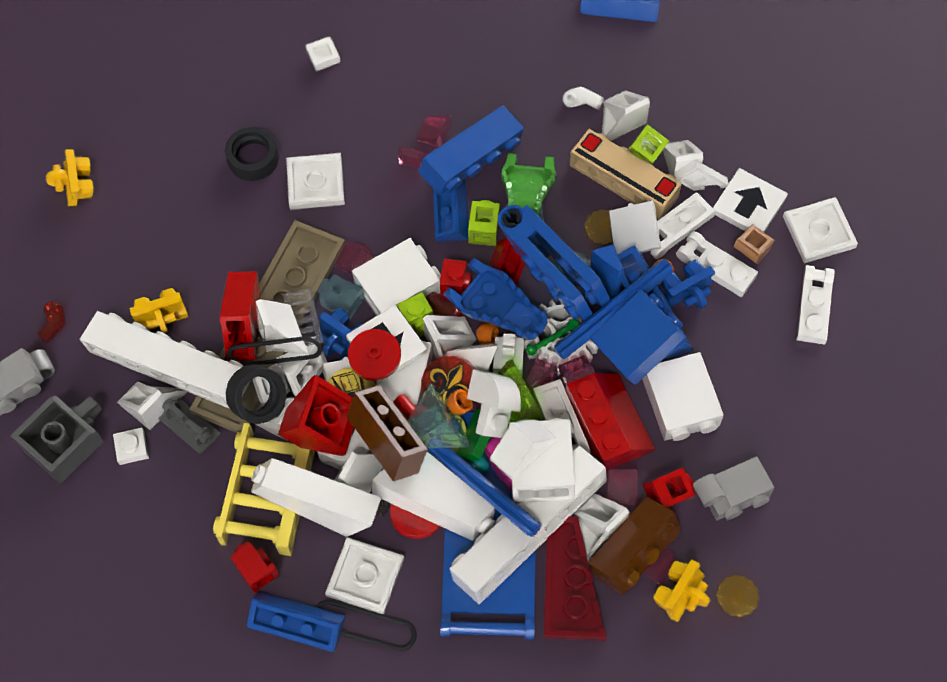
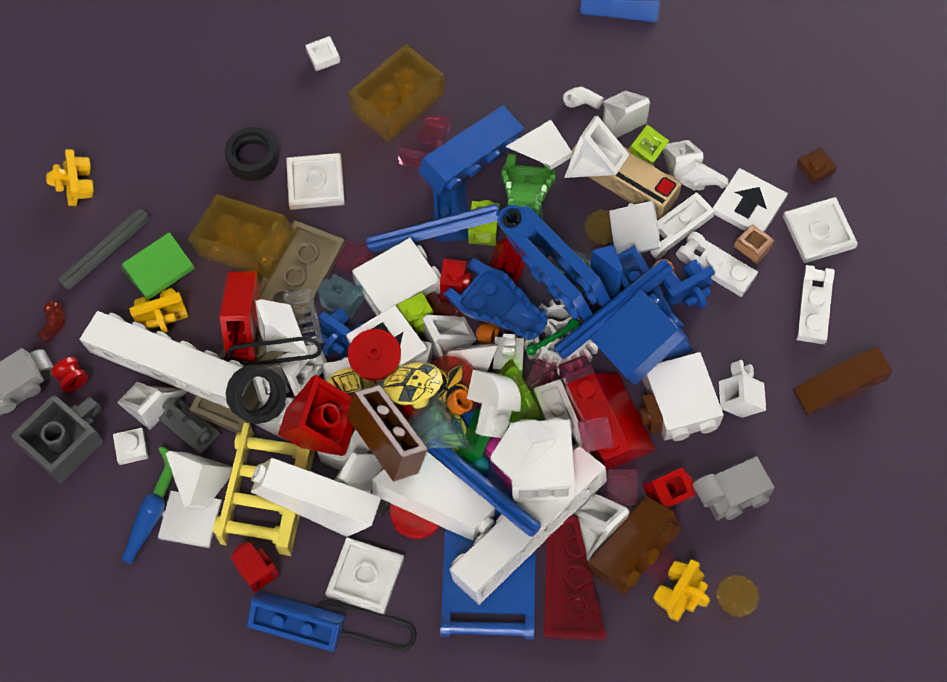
(69, 374): none -> red wheel
(103, 249): none -> dark grey axle
(148, 512): none -> blue piece
(157, 266): none -> bright green slope
(188, 525): none -> white piece
(197, 478): none -> white slope
(242, 236): none -> clear yellow brick
(396, 92): none -> clear yellow brick
(413, 384): none -> light yellow dish
(434, 228): none -> axle
(543, 145): none -> white slope
(596, 434): none -> clear pink slope
(597, 152): none -> white slope
(650, 414): none -> reddish brown plate
(742, 393): none -> white brick
(816, 165): none -> reddish brown plate
(843, 381): none -> reddish brown slope

